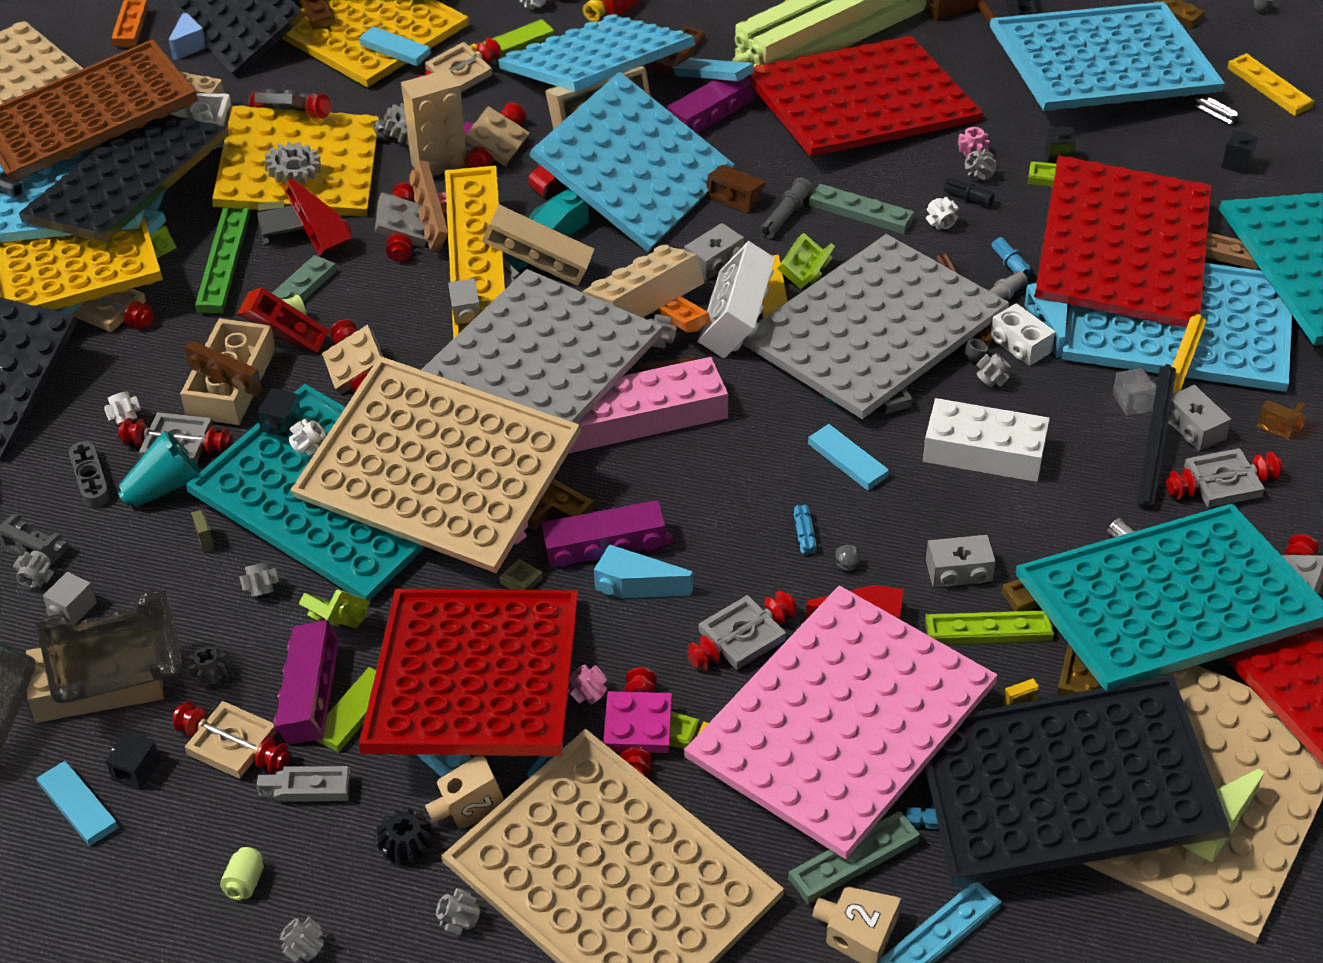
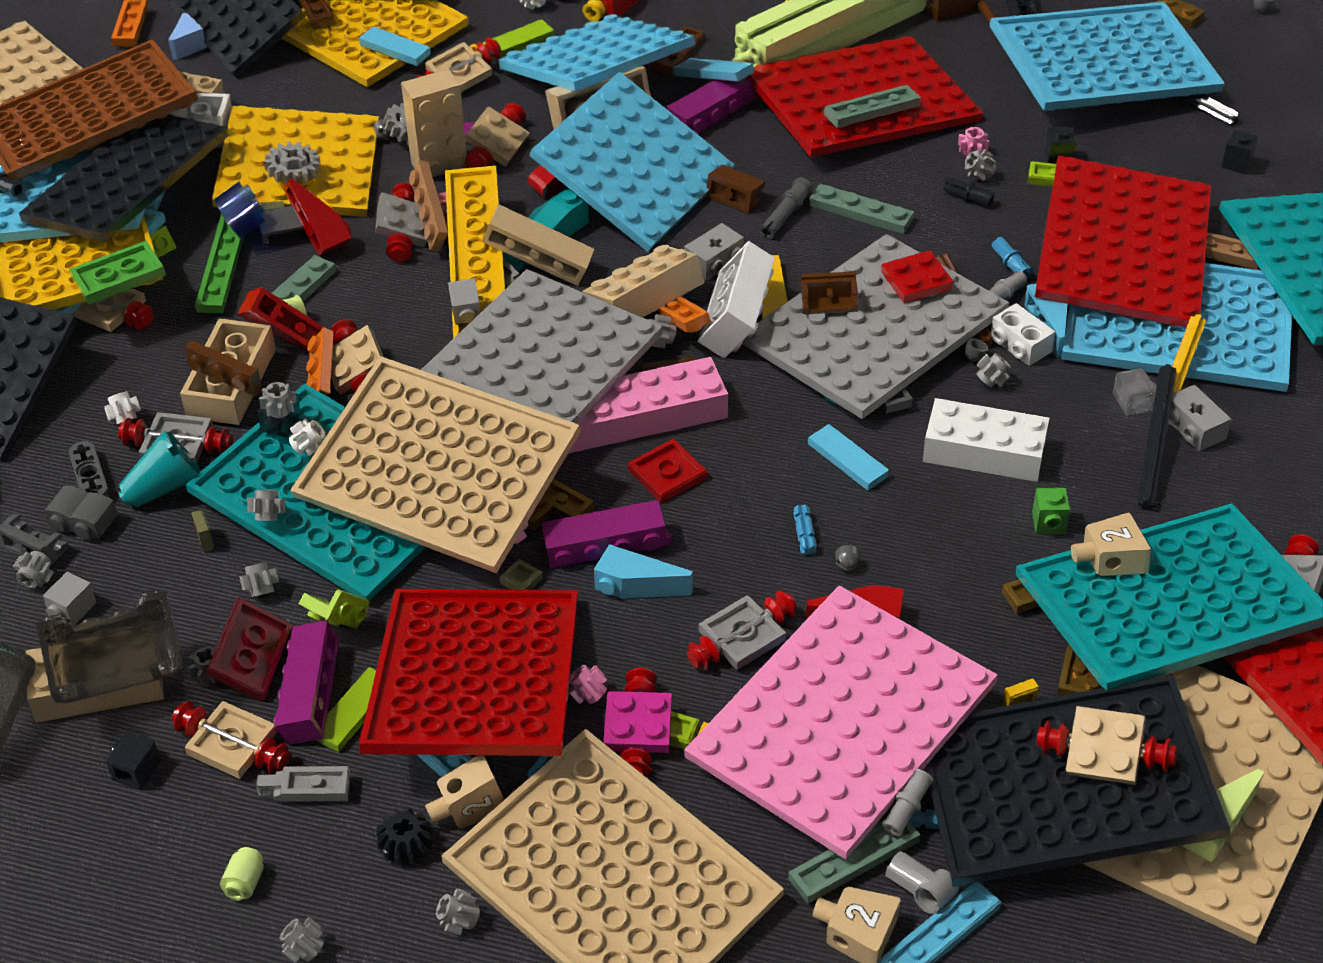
(77, 803): medium azure tile -> none
(81, 512): none -> dark grey brick
(117, 272): none -> bright green plate
(240, 209): none -> clear blue brick
(249, 649): none -> dark red tile
(266, 505): none -> light grey gear
(278, 400): none -> light grey gear
(313, 104): plate -> none
(320, 361): none -> orange plate
(667, 470): none -> red tile
(804, 261): lime bracket -> none
(829, 292): none -> reddish brown hinge
(871, 106): none -> sand green plate
(907, 802): none -> light grey pin
(917, 276): none -> red plate
(930, 888): none -> light grey piece
(942, 213): white gear -> none
(960, 561): light grey brick -> none
(989, 627): lime tile -> none
(1050, 510): none -> bright green brick
(1106, 745): none -> tan plate
(1114, 547): none -> tan torso
(1224, 477): light grey plate -> none
(1270, 84): yellow tile -> none
(1281, 419): clear orange bracket -> none

